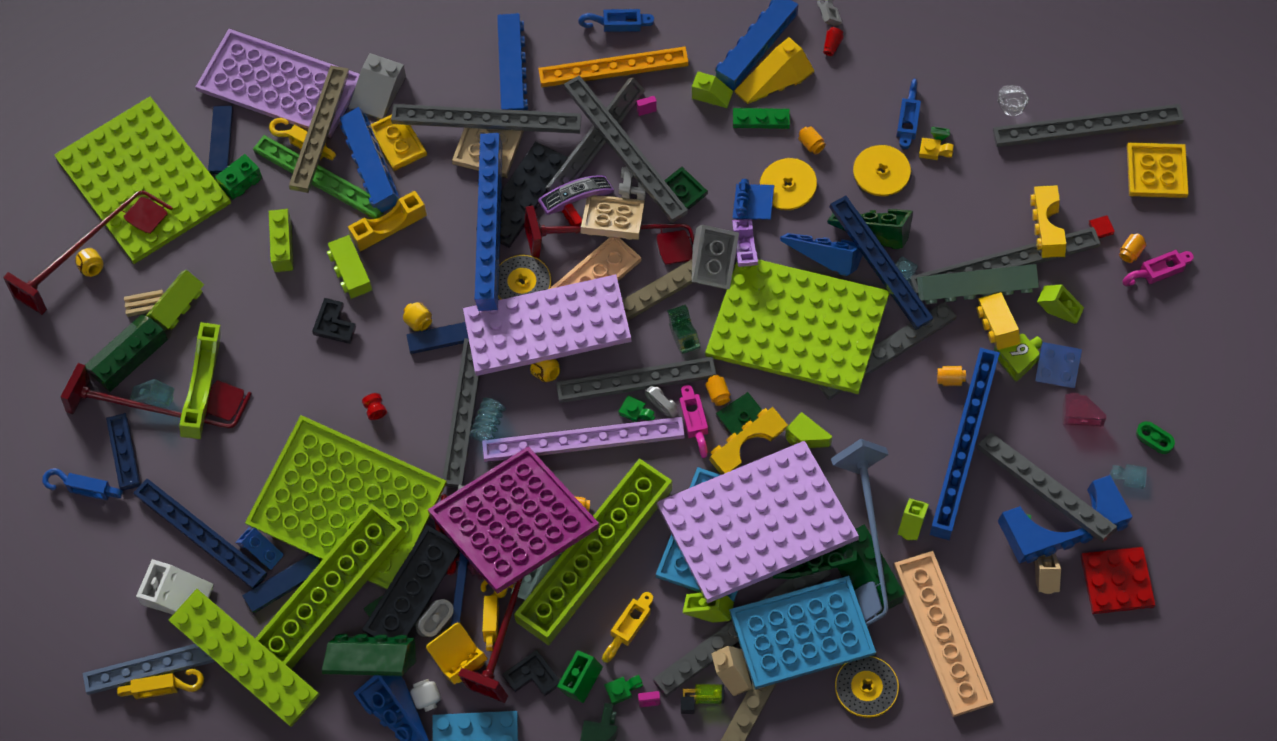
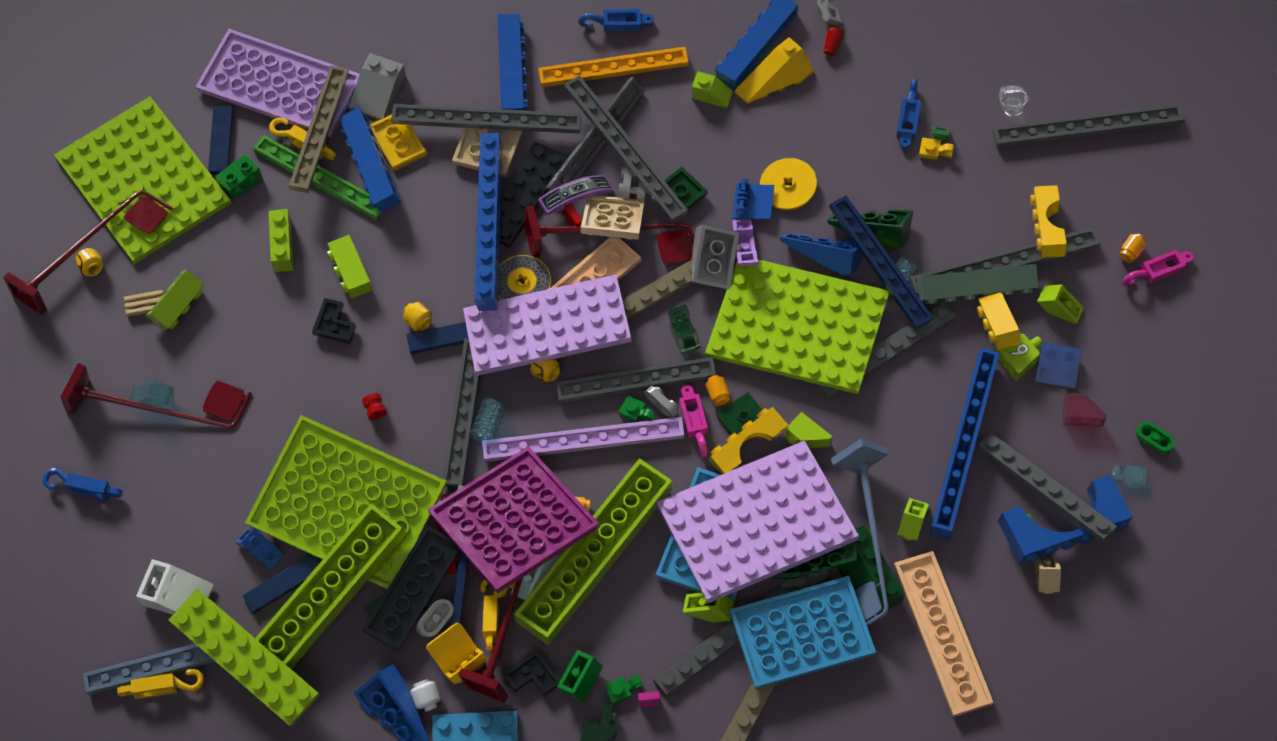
(123, 452): dark blue tile -> none
(126, 352): dark green slope -> none
(200, 534): dark blue plate -> none
(201, 381): lime arch -> none
(369, 655): dark green slope -> none
(370, 231): yellow arch -> none
(626, 626): yellow piece -> none
(646, 105): dark pink tile -> none
(703, 695): clear neon green piece -> none
(732, 669): tan slope -> none
(761, 118): green plate -> none
(811, 140): light orange brick -> none
(864, 702): piece -> none
(874, 181): yellow piece -> none
(951, 375): light orange brick -> none
(1102, 226): red tile -> none
(1117, 580): red plate -> none
(1157, 170): yellow plate -> none

